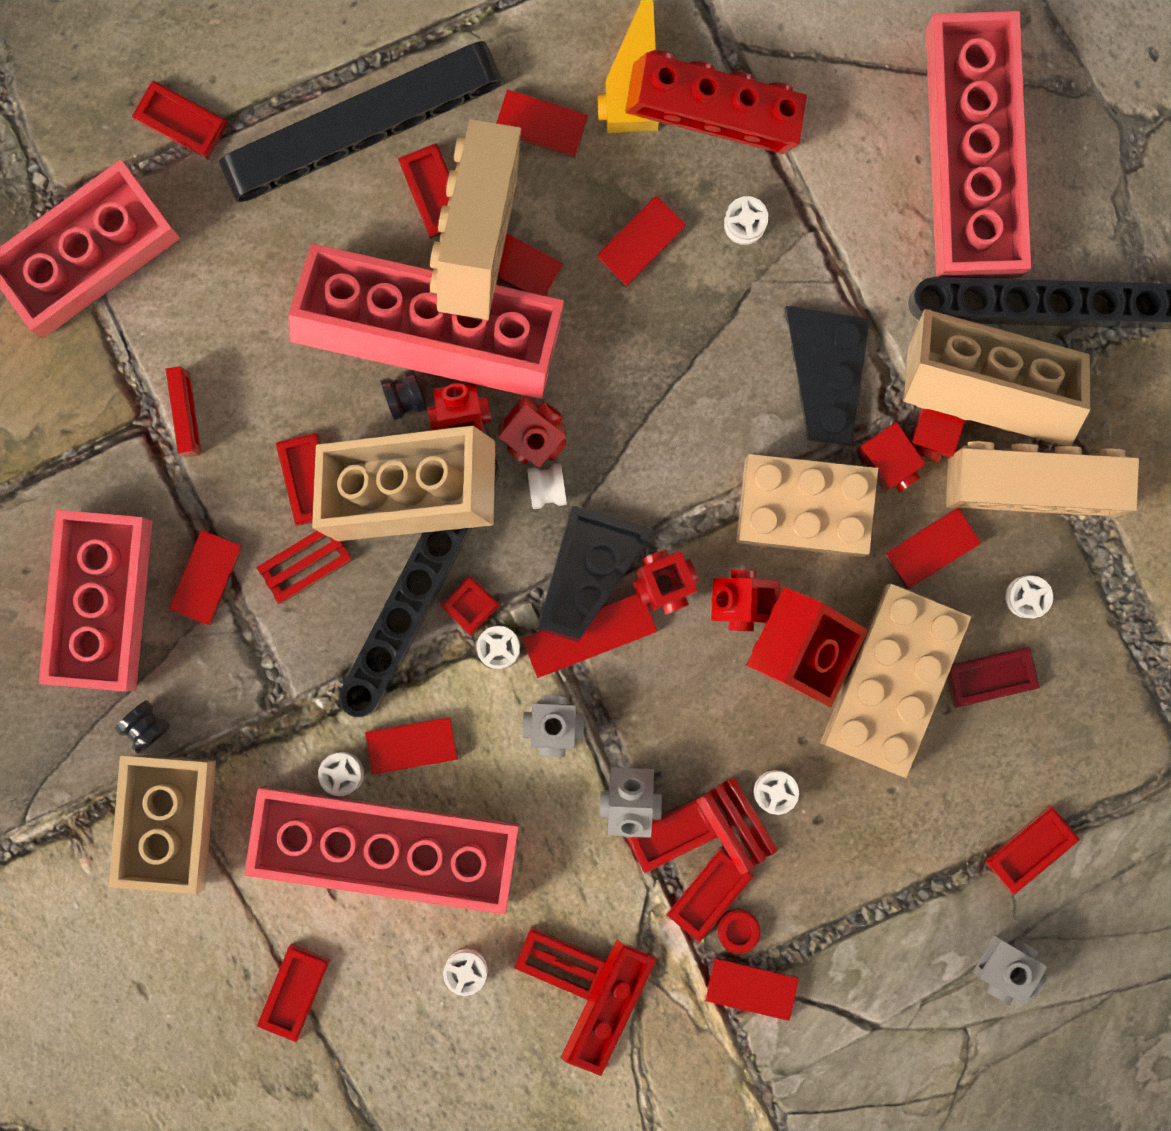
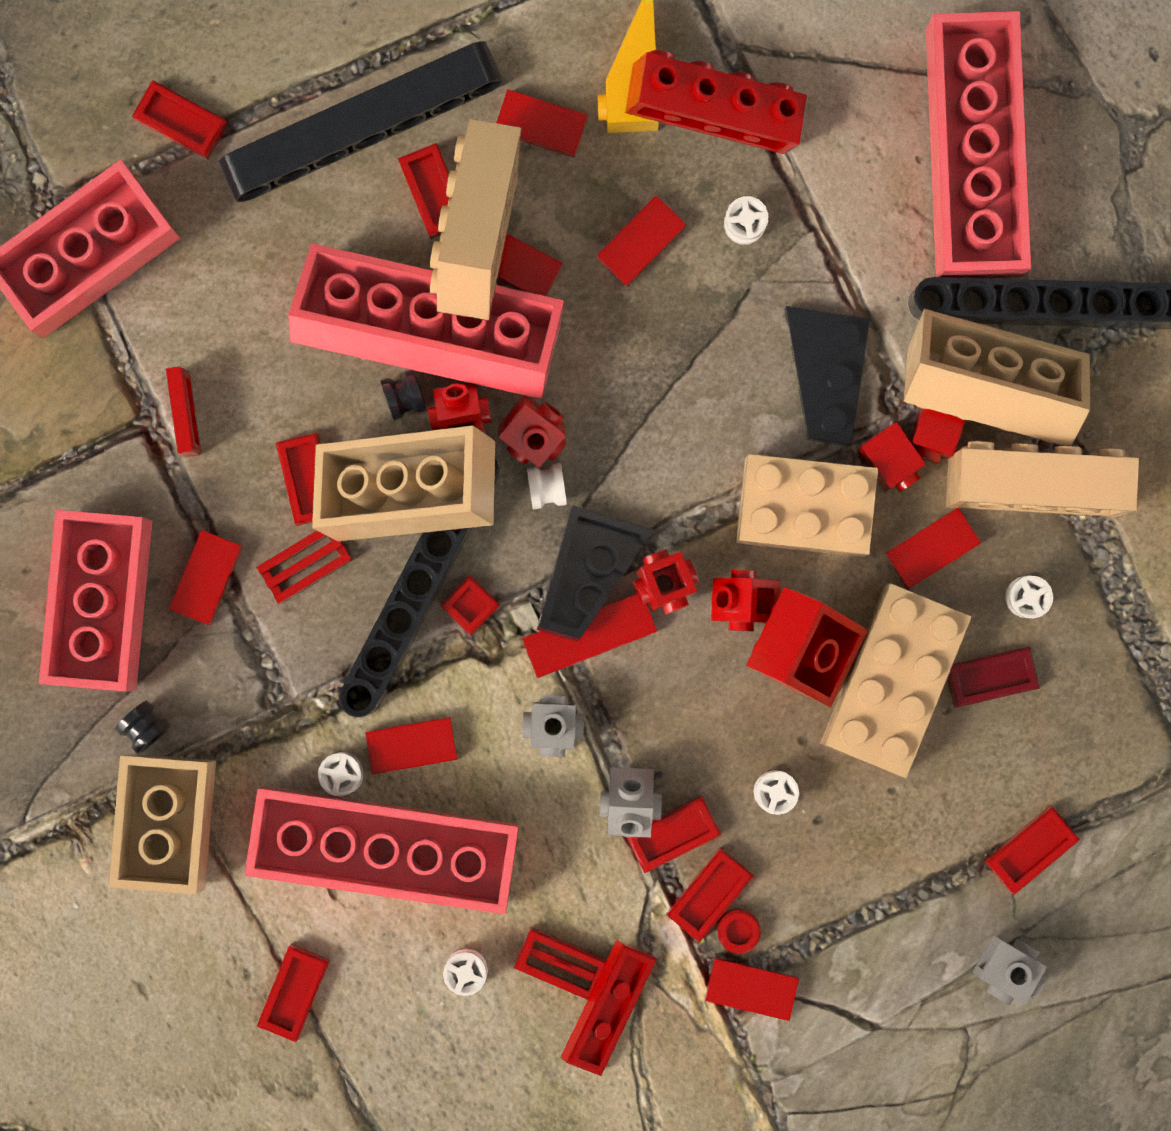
(493, 645): white wheel -> none
(741, 821): red tile -> none

